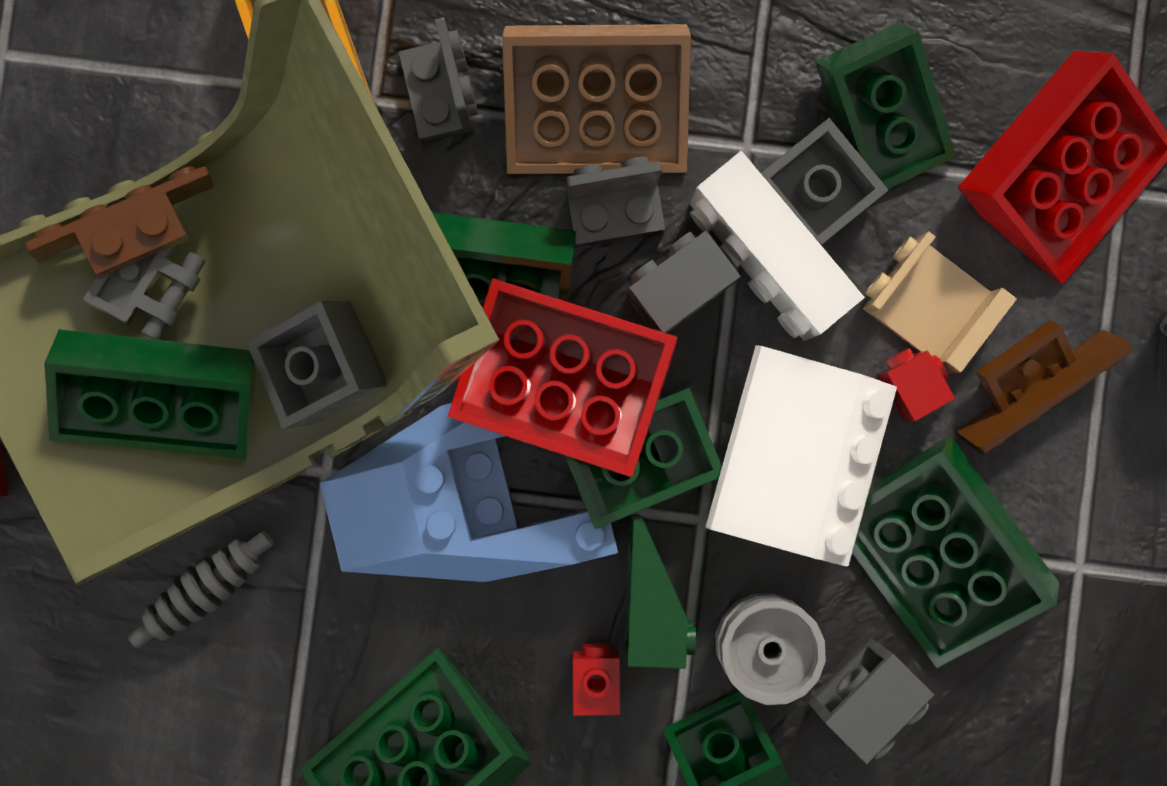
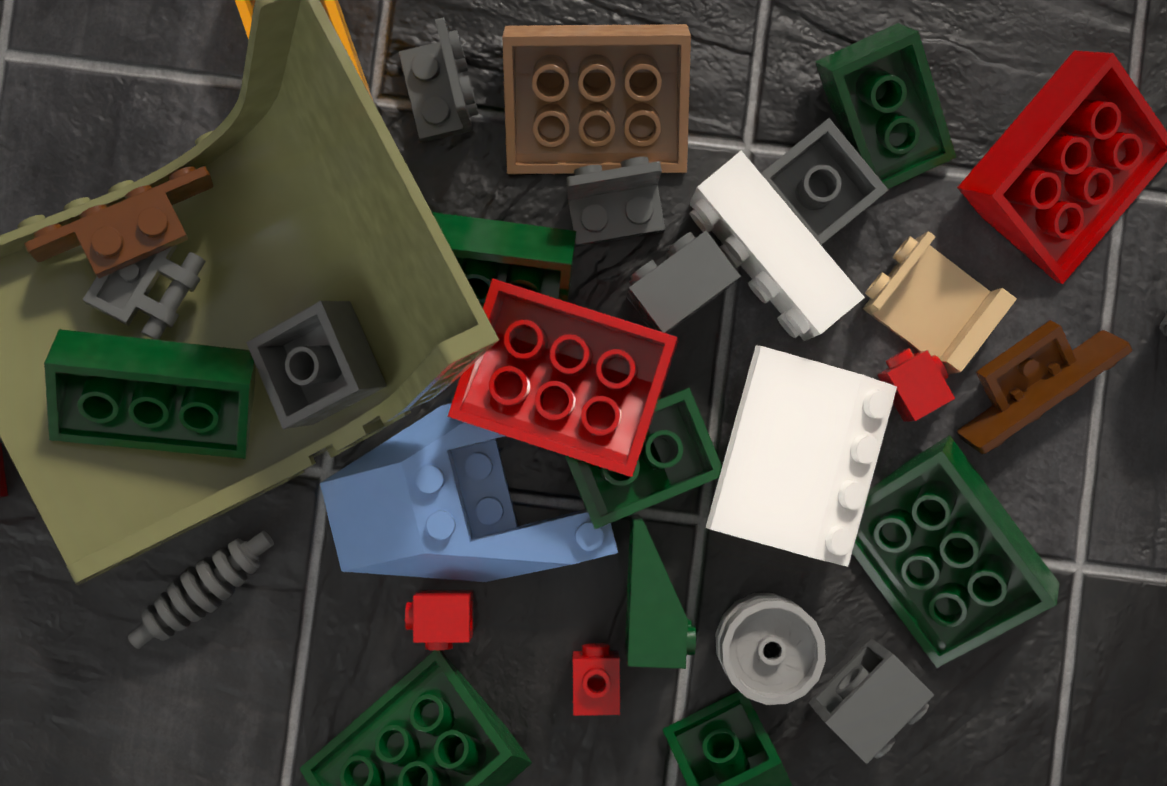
(440, 618): none -> red brick

